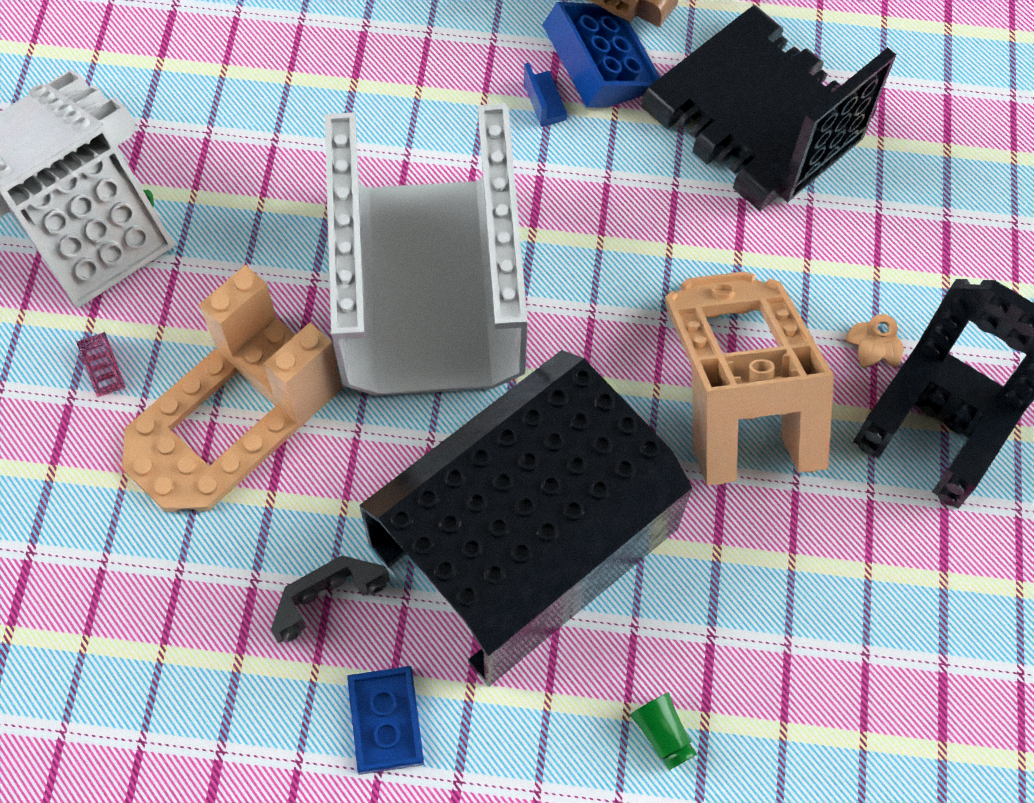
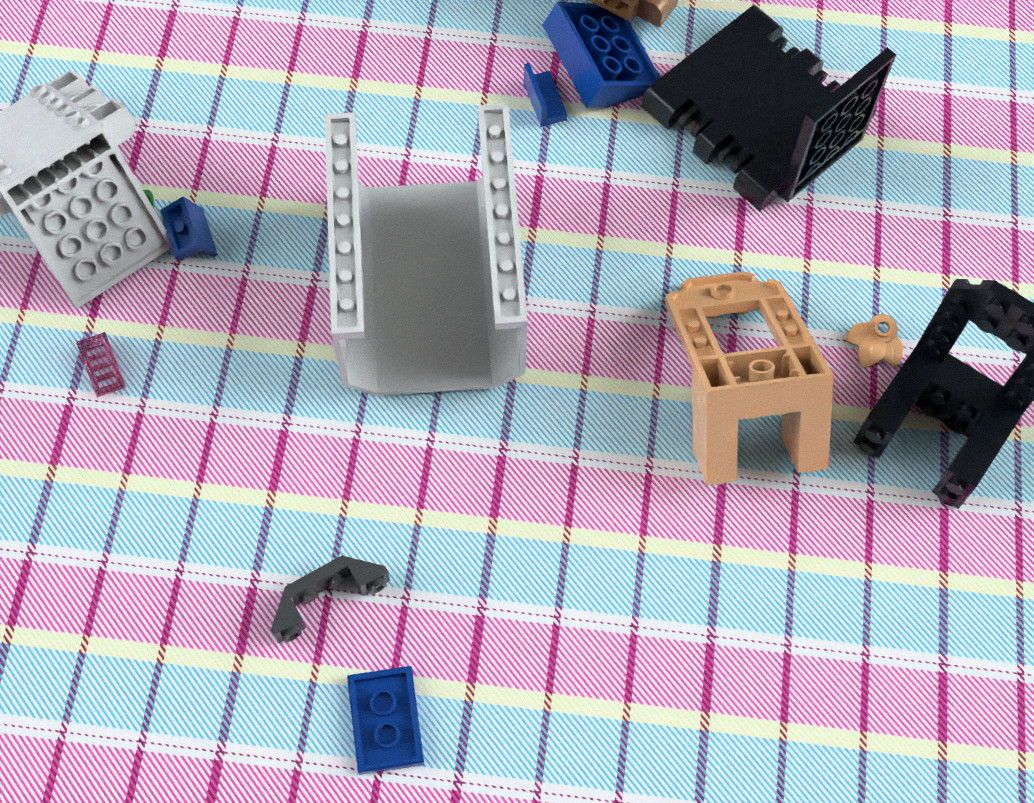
(187, 229): none -> blue panel
(287, 368): light nougat bracket -> none
(532, 508): black panel -> none
(664, 731): green plant -> none

